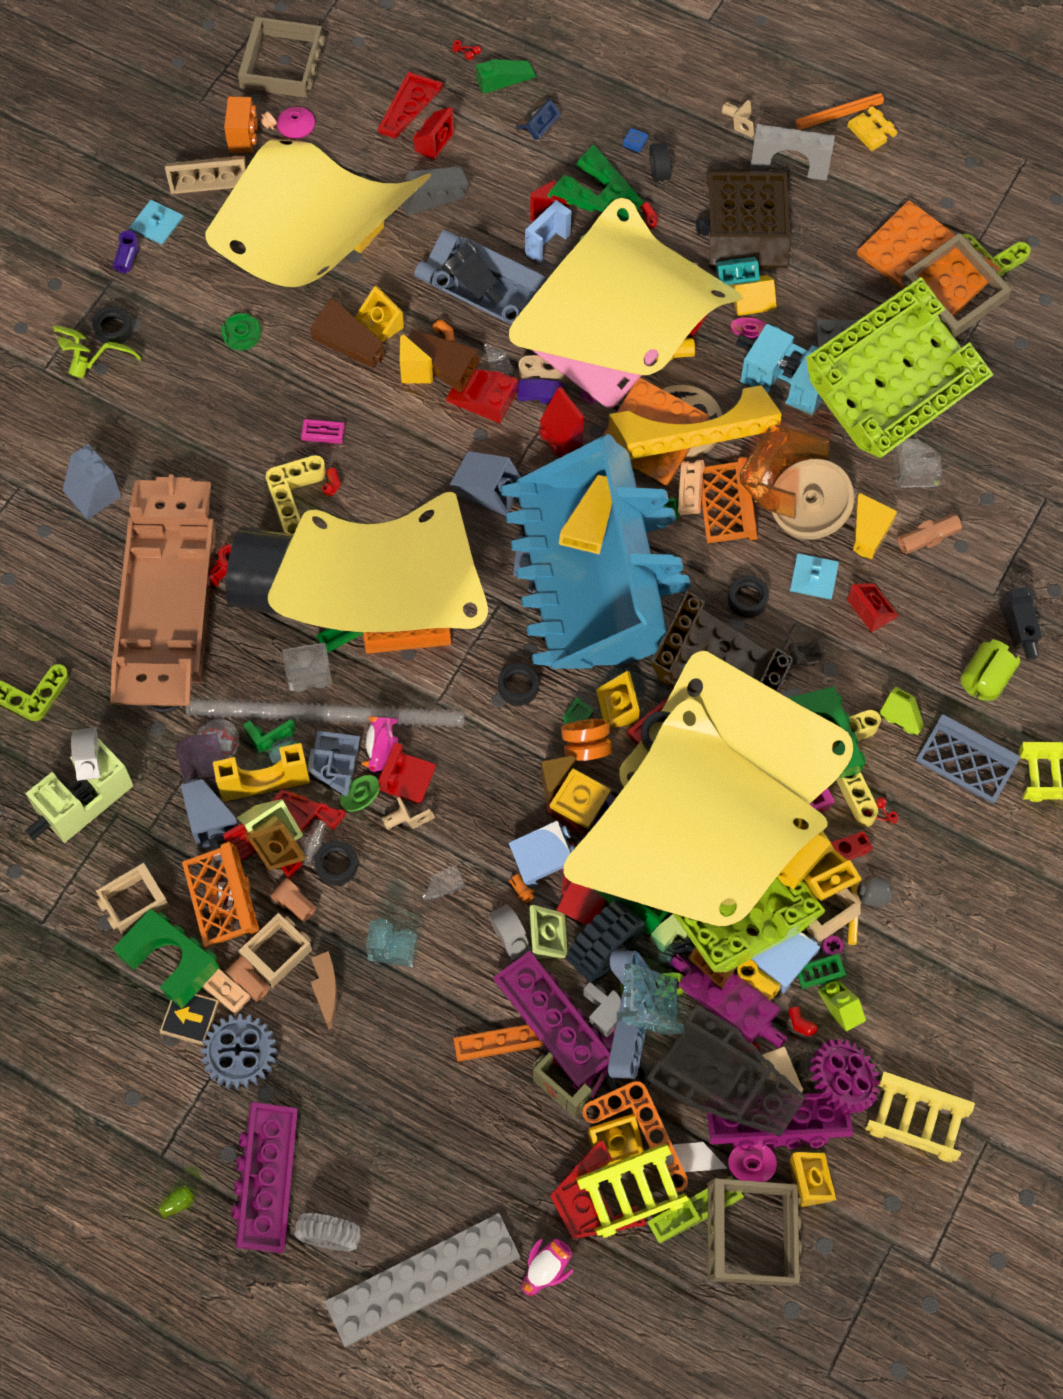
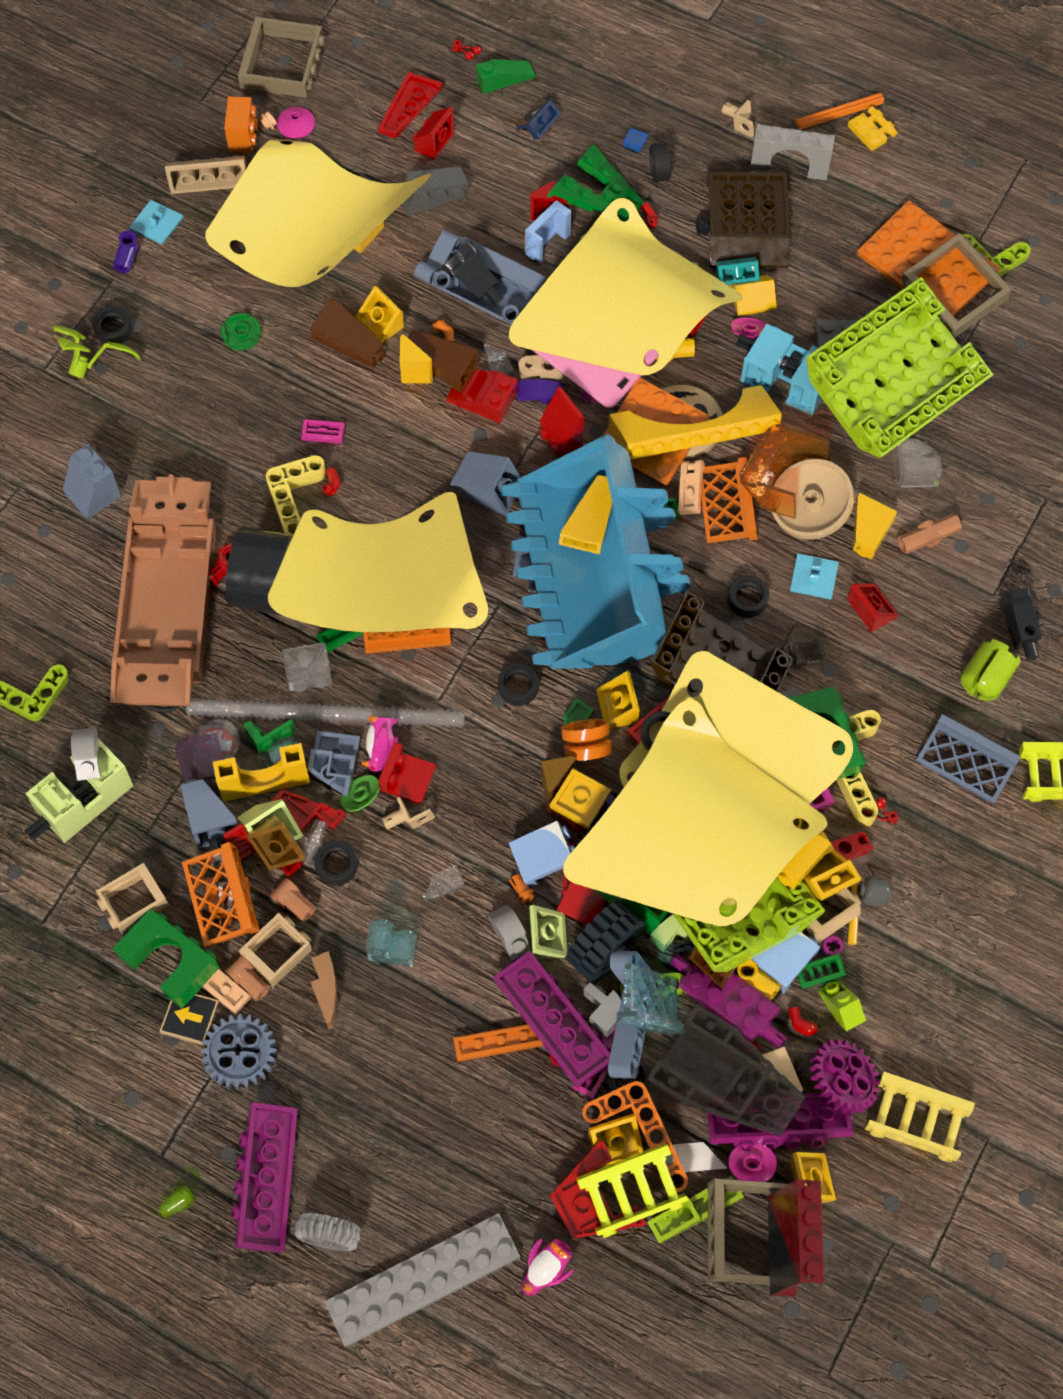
(572, 1105): olive panel -> none
(795, 1237): none -> dark red panel
(903, 710): lime slope -> none

